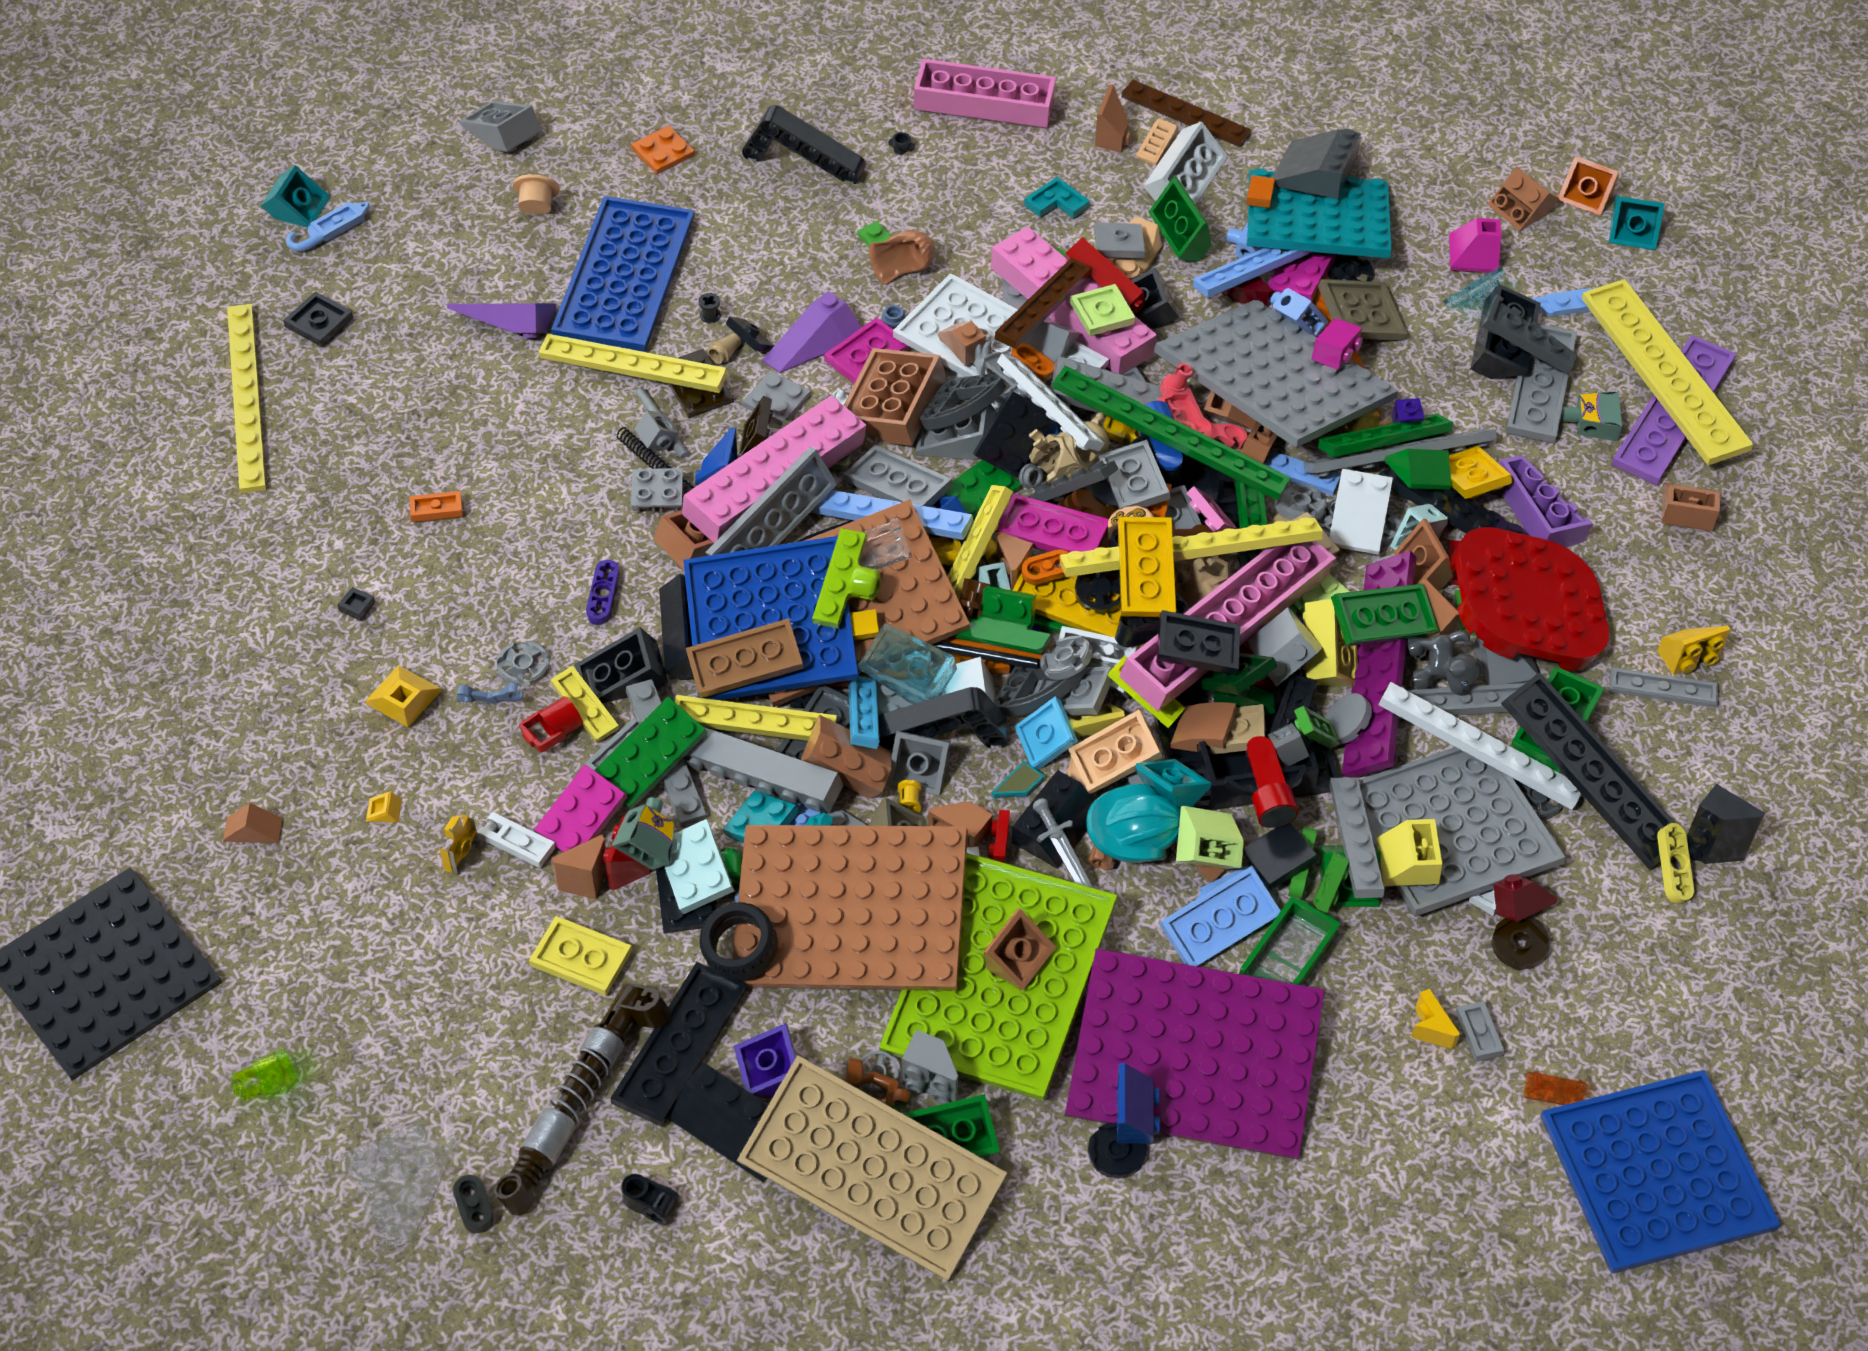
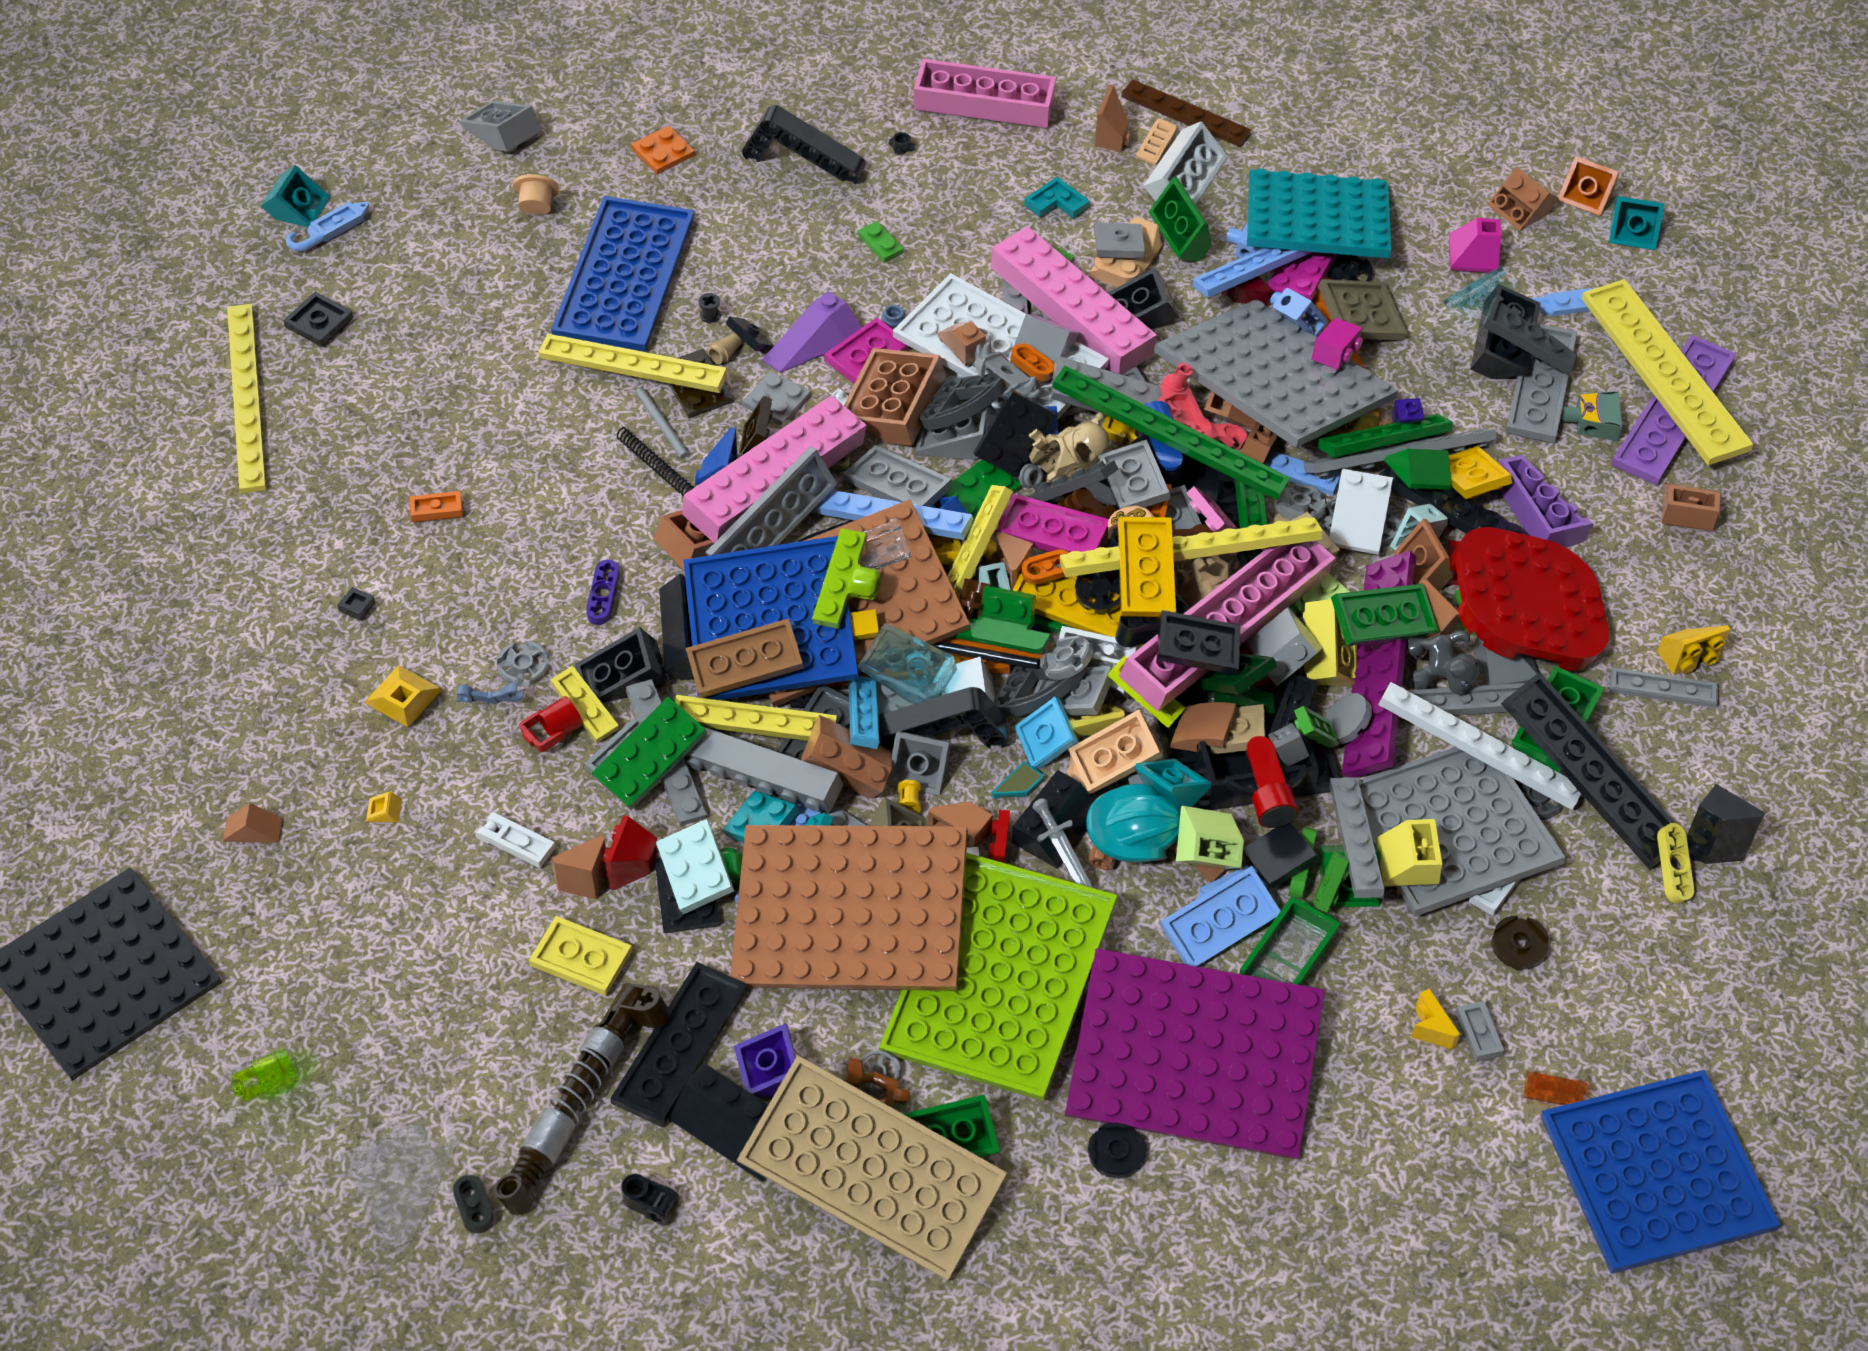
(462, 842): yellow piece -> none
(513, 317): medium lavender wedge -> none
(581, 810): dark pink plate -> none
(646, 835): sand green torso -> none
(656, 430): light grey brick -> none
(657, 489): light grey hinge -> none
(726, 917): black tyre -> none
(901, 254): nougat piece -> none
(929, 1068): light grey slope -> none
(1018, 951): nougat slope -> none
(1043, 303): reddish brown plate -> none
(1055, 408): white plate -> none
(1102, 310): yellowish green plate -> none
(1106, 274): red slope -> none
(1135, 1106): blue slope -> none
(1260, 191): orange tile -> none
(1319, 163): dark grey slope -> none
(1520, 897): dark red slope -> none

